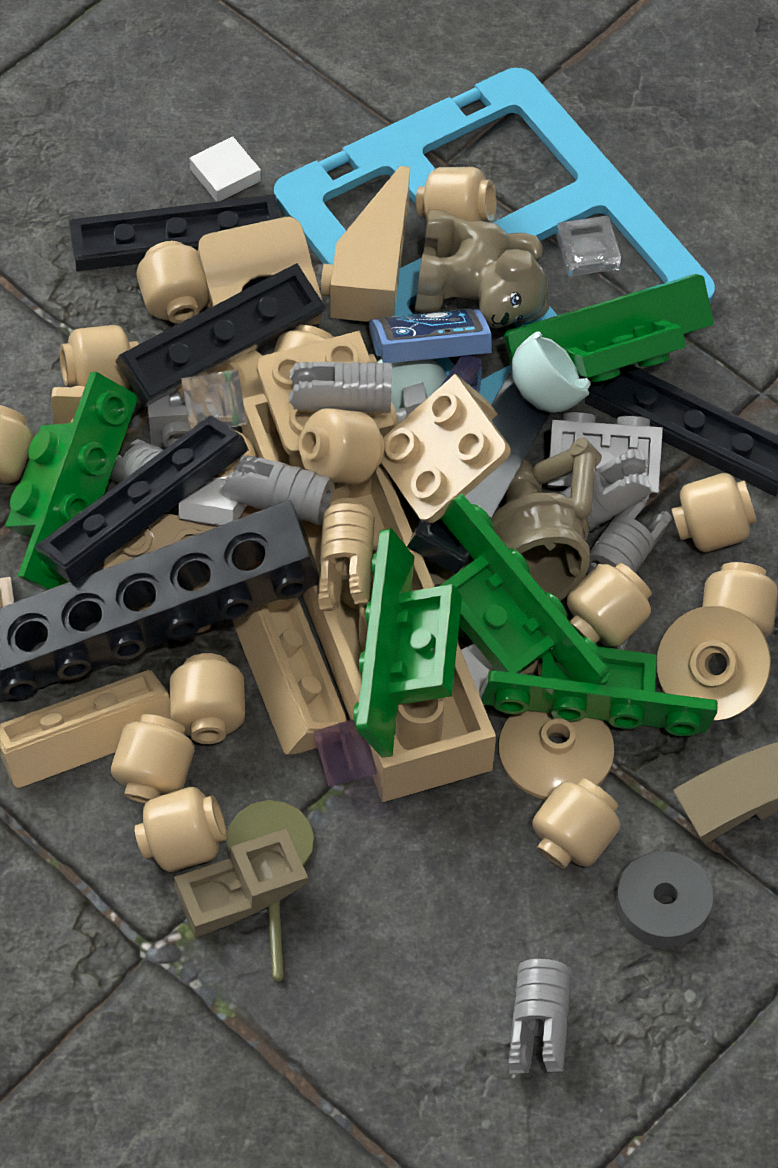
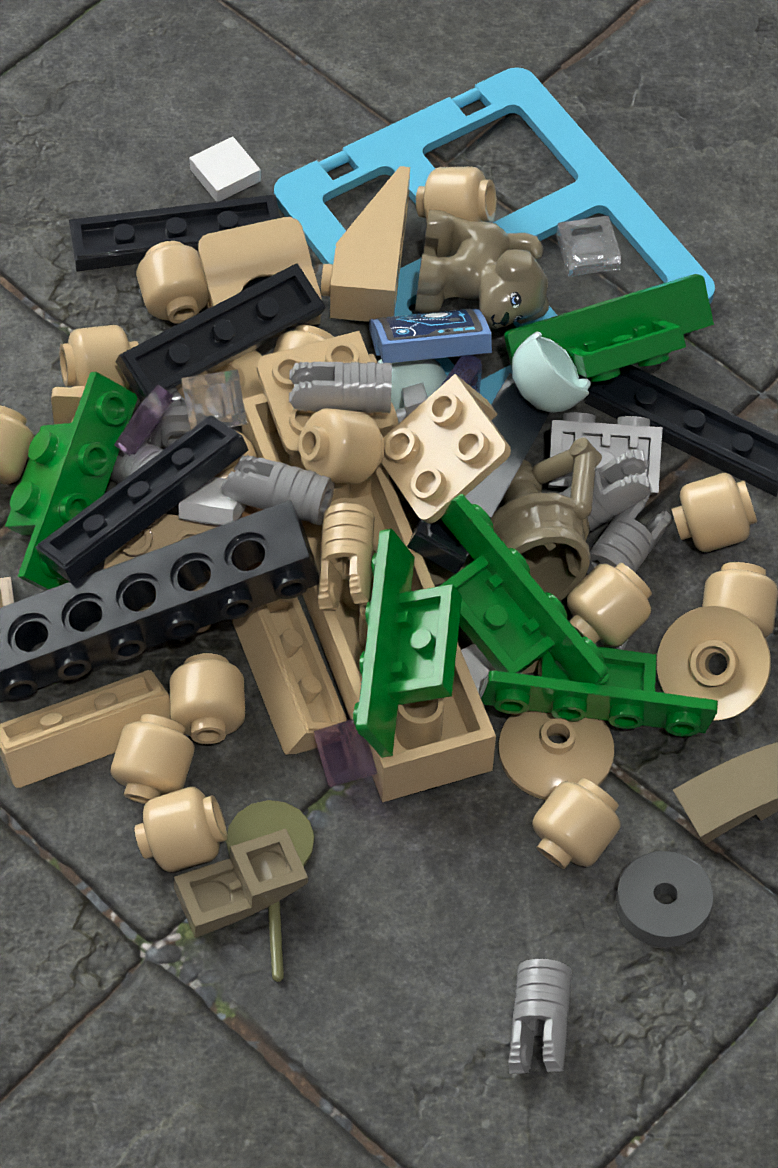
(144, 421): none -> clear purple tile

